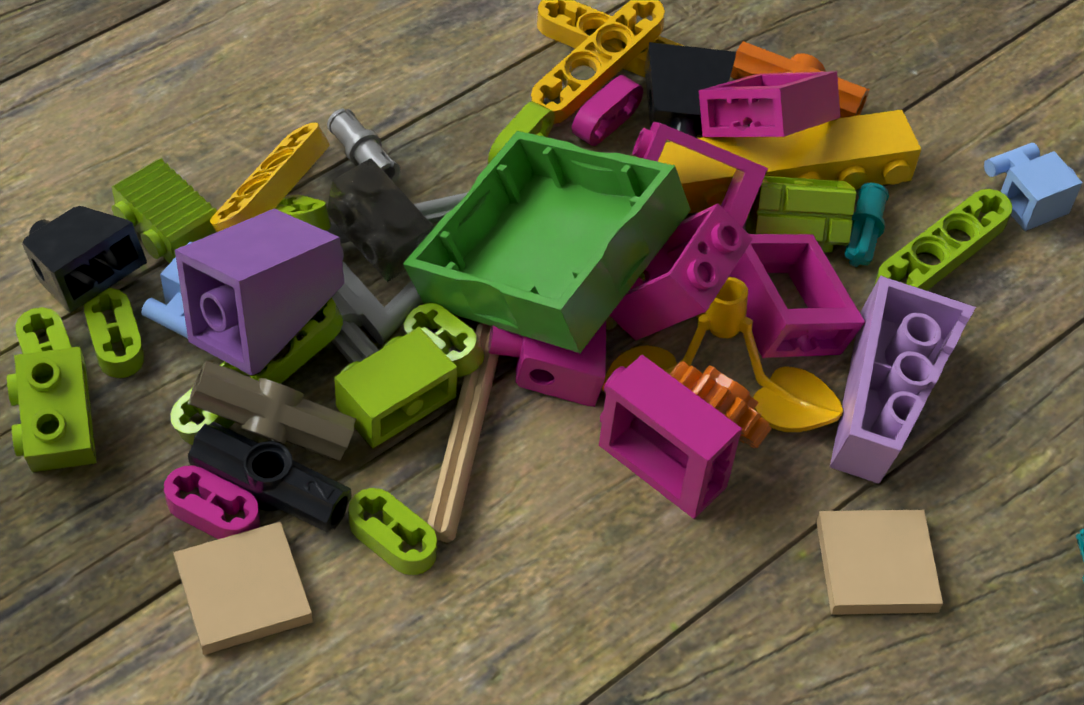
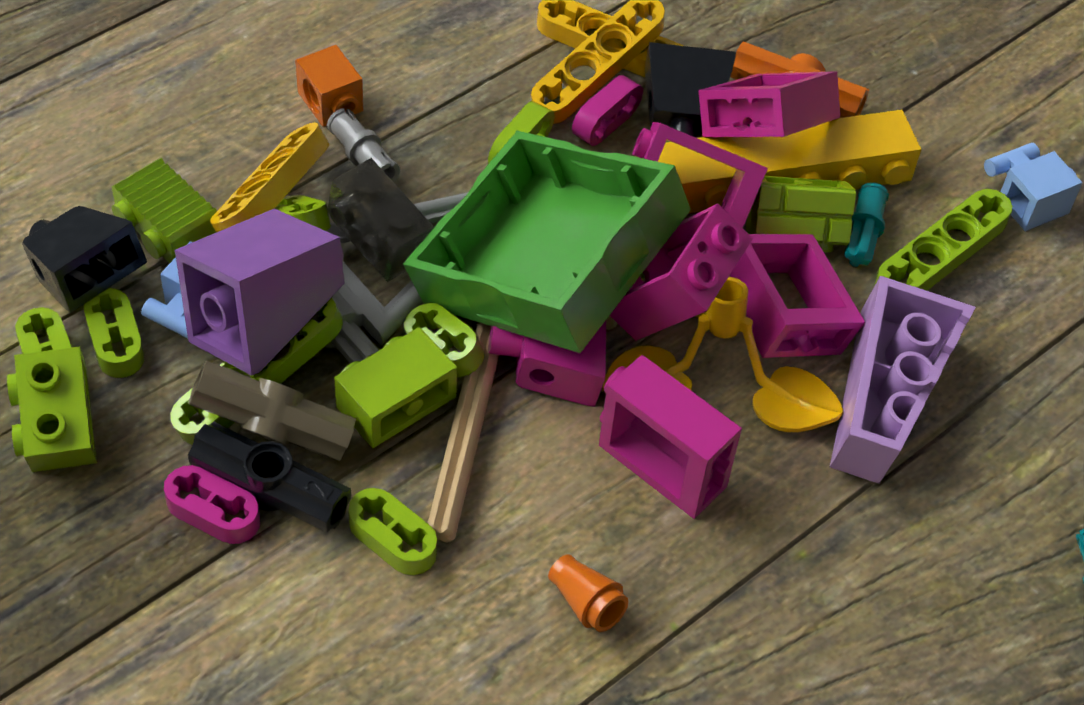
(242, 588): tan tile -> none
(329, 83): none -> orange brick
(591, 595): none -> orange cone
(726, 397): orange gear -> none
(878, 562): tan tile -> none

